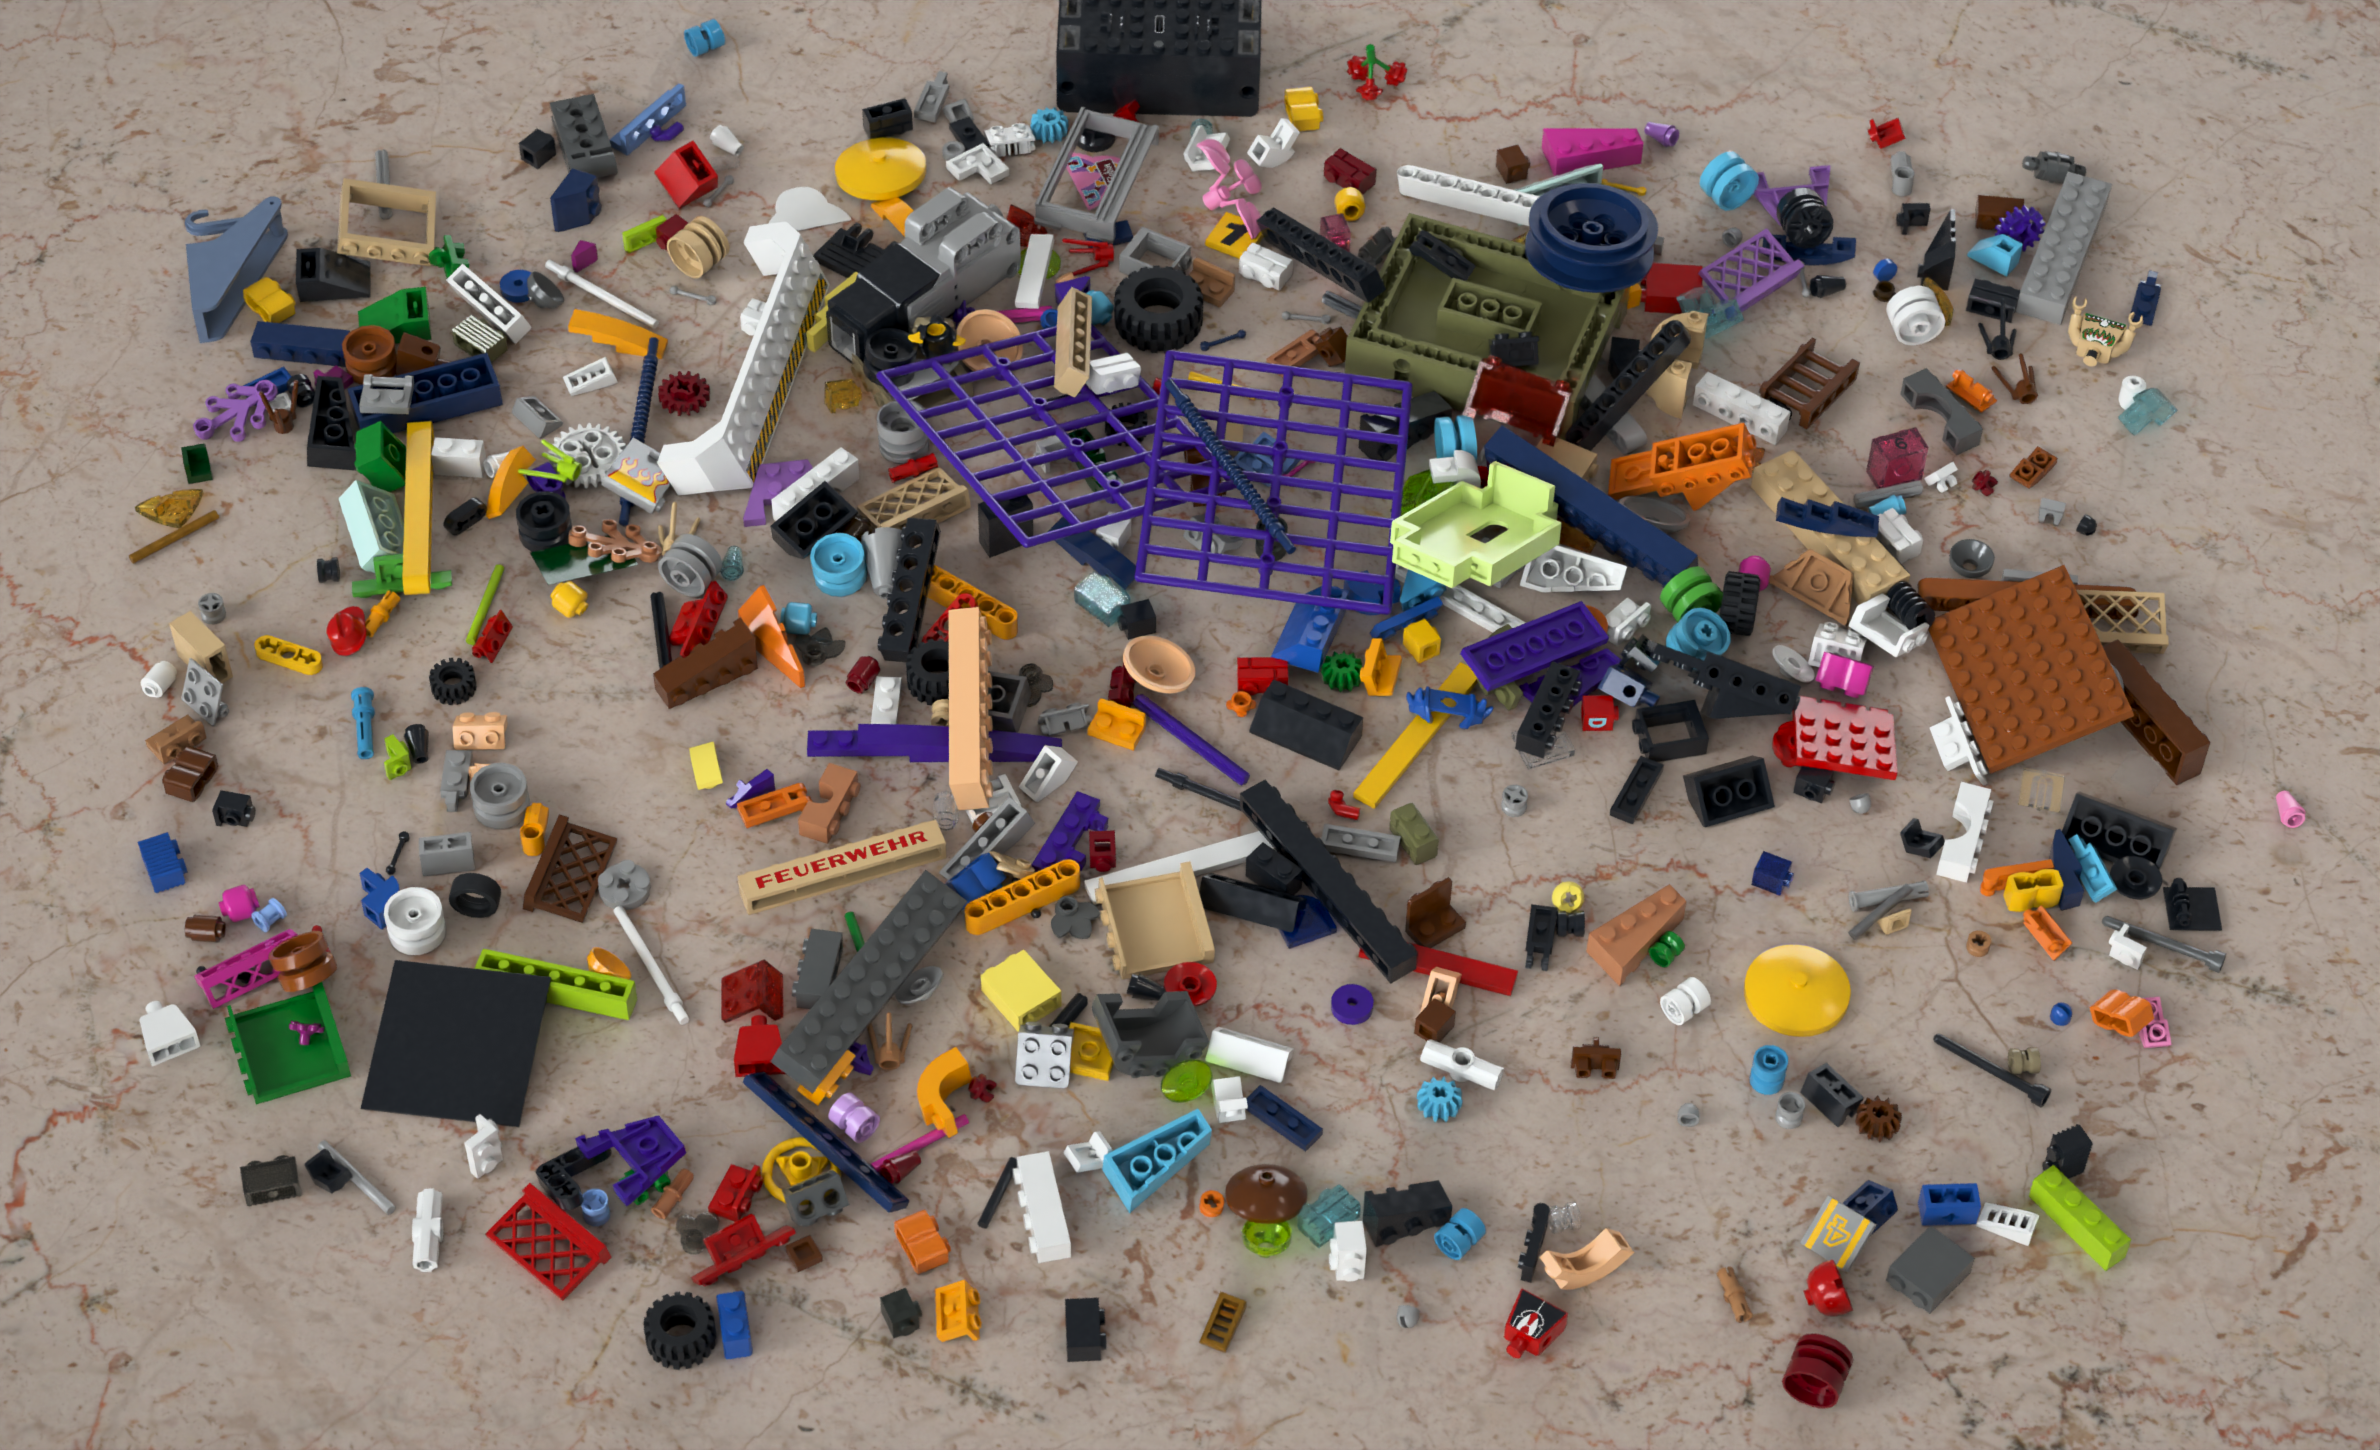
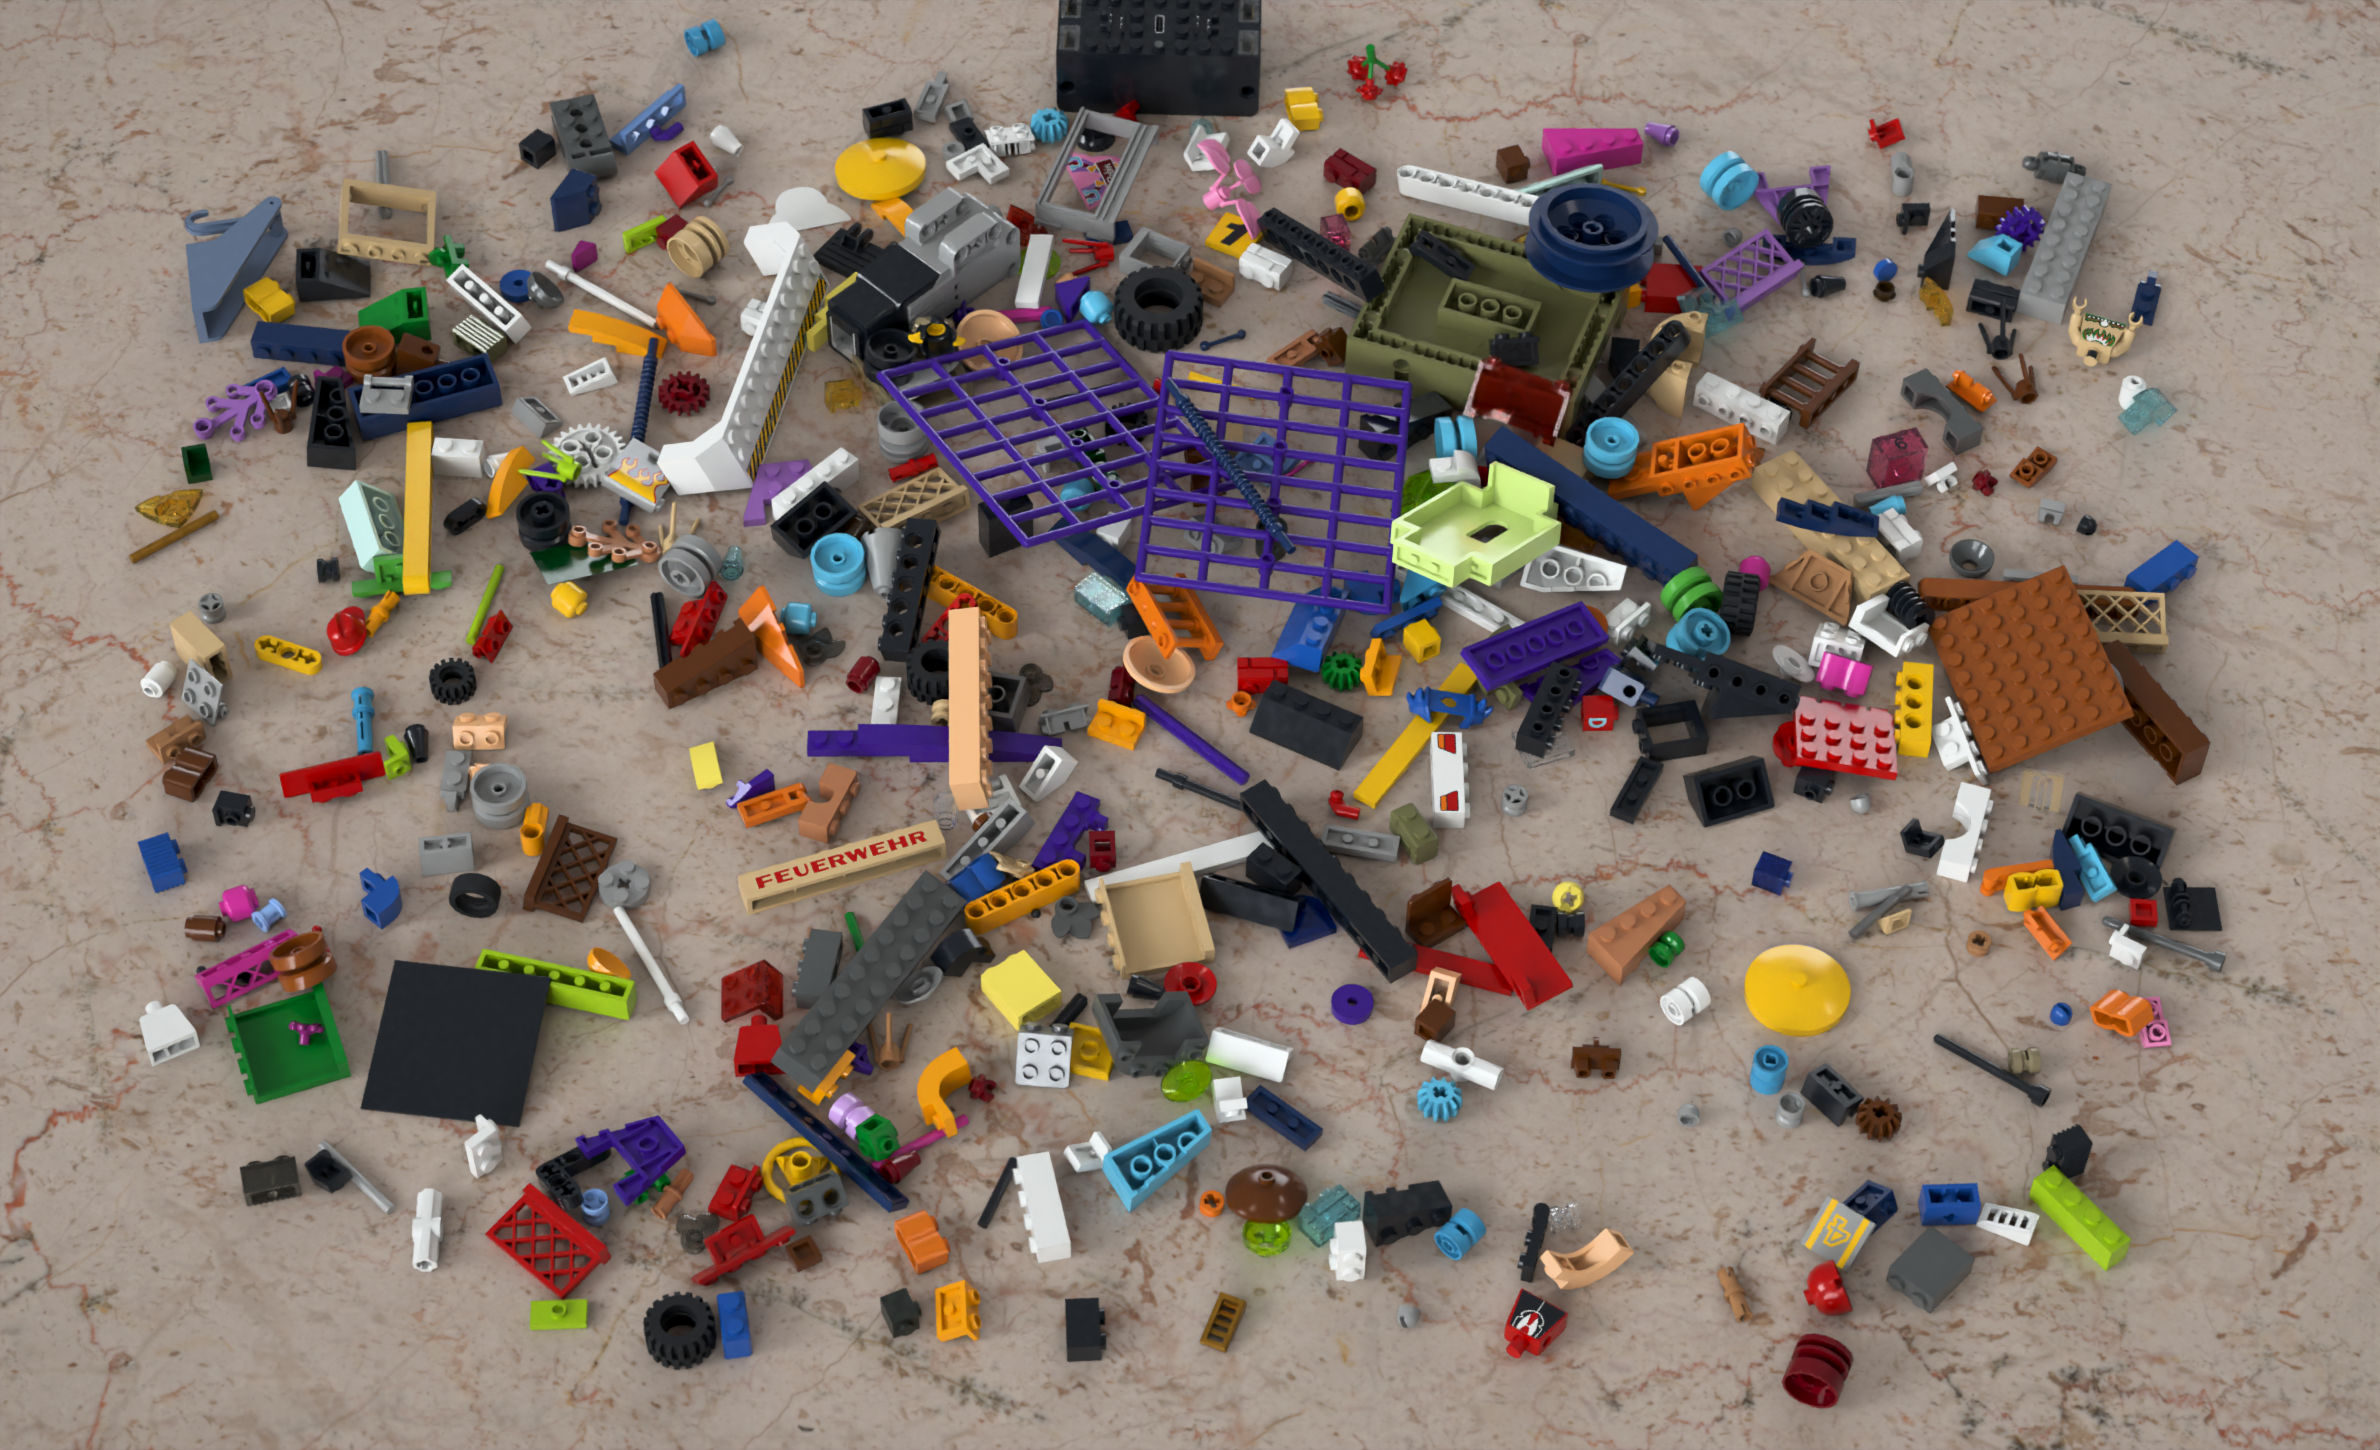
(333, 778): none -> red bracket
(381, 457): green brick -> none
(403, 837): black hinge -> none
(415, 921): white wheel -> none
(559, 1314): none -> lime plate
(683, 324): none -> orange wedge
(877, 1137): none -> green brick
(959, 951): none -> black brick
(1073, 342): tan brick -> none
(1077, 489): none -> medium azure head
(1113, 374): white brick -> none
(1189, 608): none -> orange fence
(1325, 319): light grey hinge -> none
(1448, 780): none -> white brick
(1512, 944): none -> red bracket
(1610, 447): none -> medium azure wheel
(1658, 513): light grey dish -> none
(1684, 262): none -> dark blue bar
(1915, 315): white wheel -> none
(1915, 709): none -> yellow brick
(2143, 912): none -> red plate
(2163, 571): none -> blue brick
(2290, 810): bright pink cone -> none

